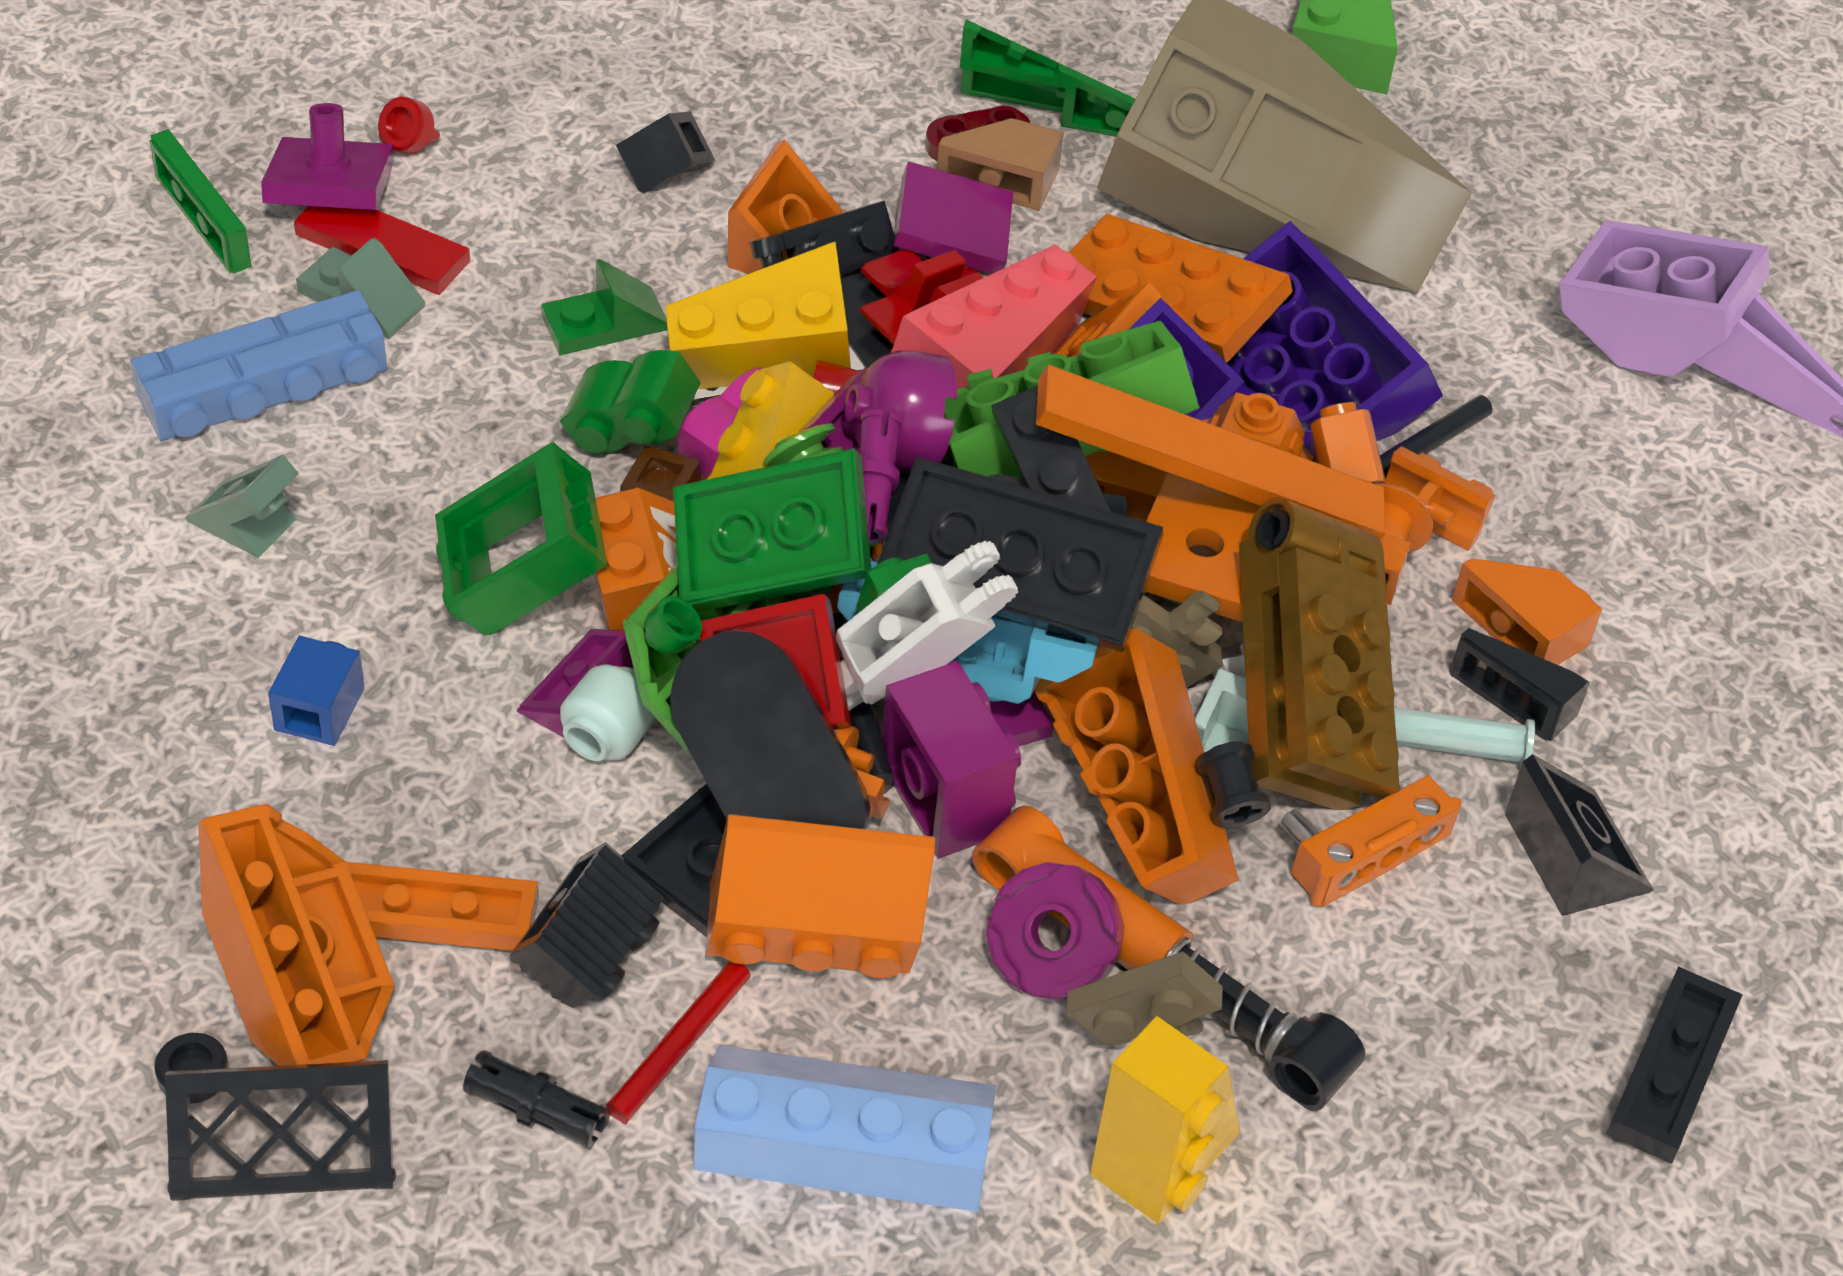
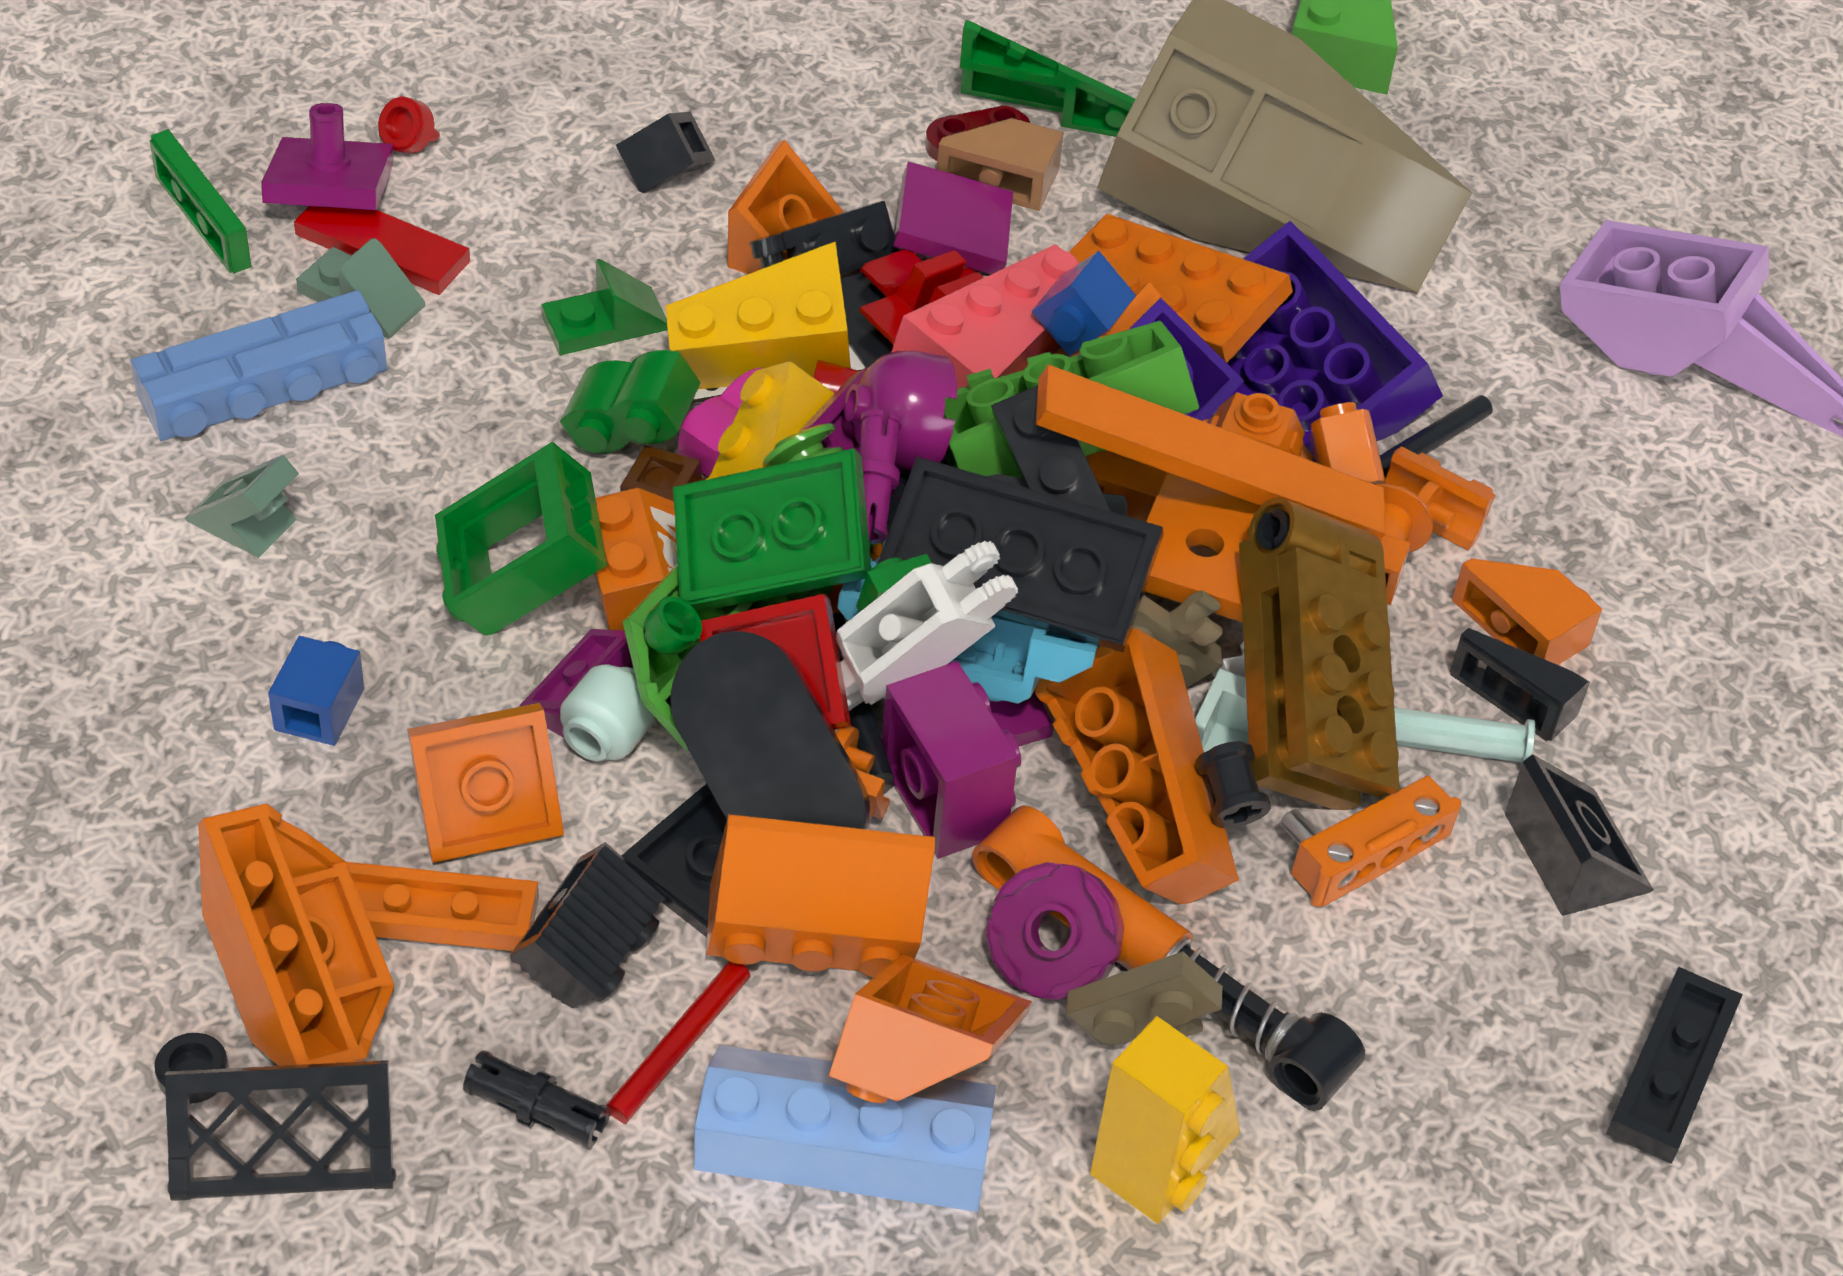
(486, 782): none -> orange tile
(920, 1028): none -> orange slope
(1083, 303): none -> blue brick

